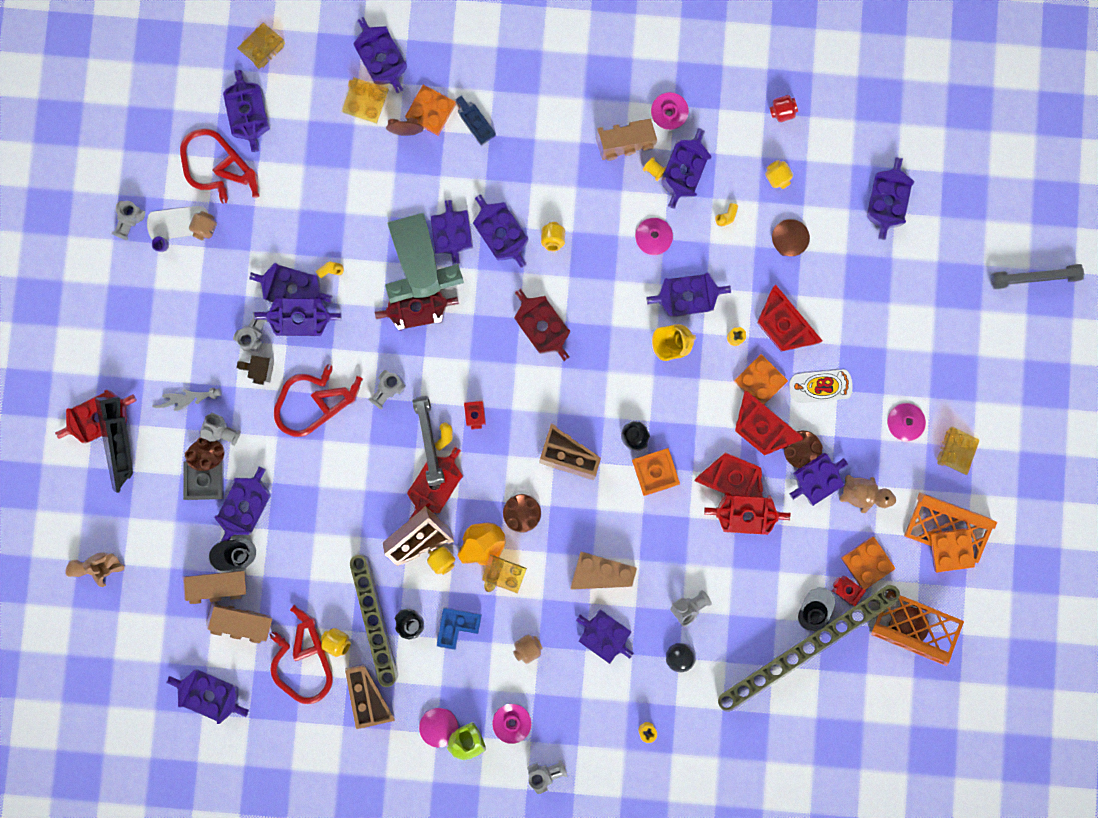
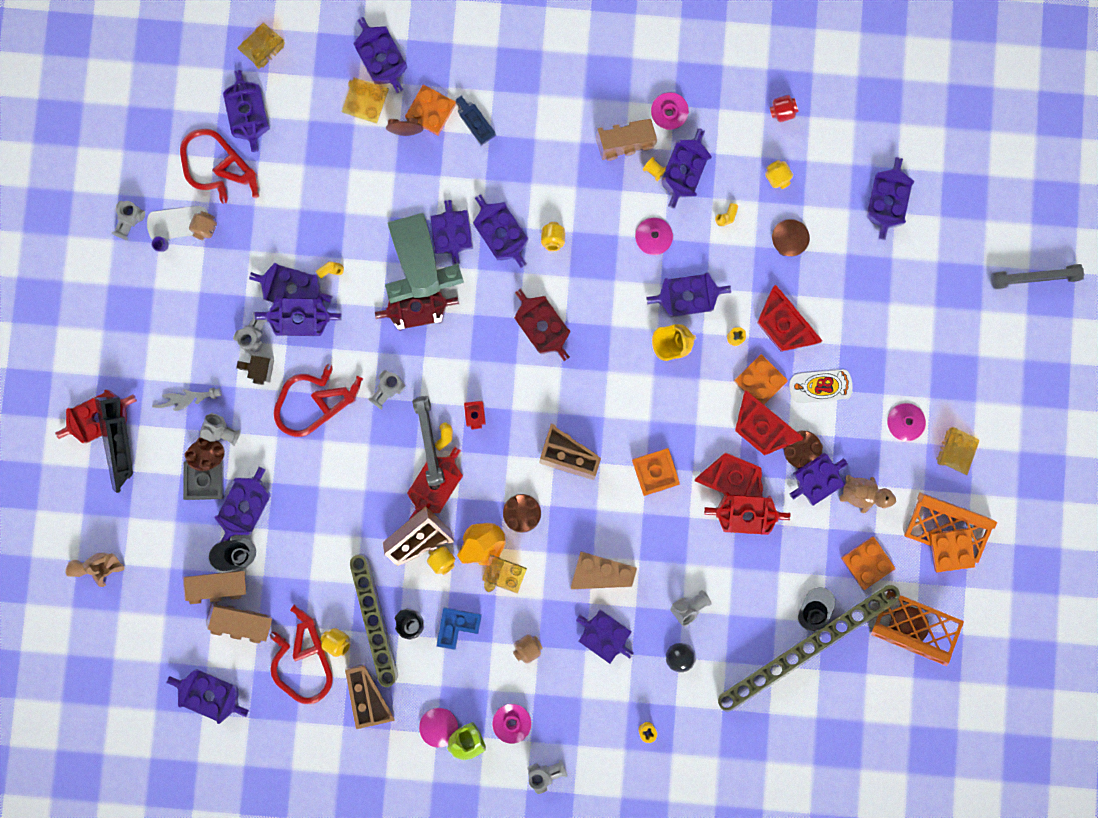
(635, 436): black hair -> none
(840, 590): red brick -> none

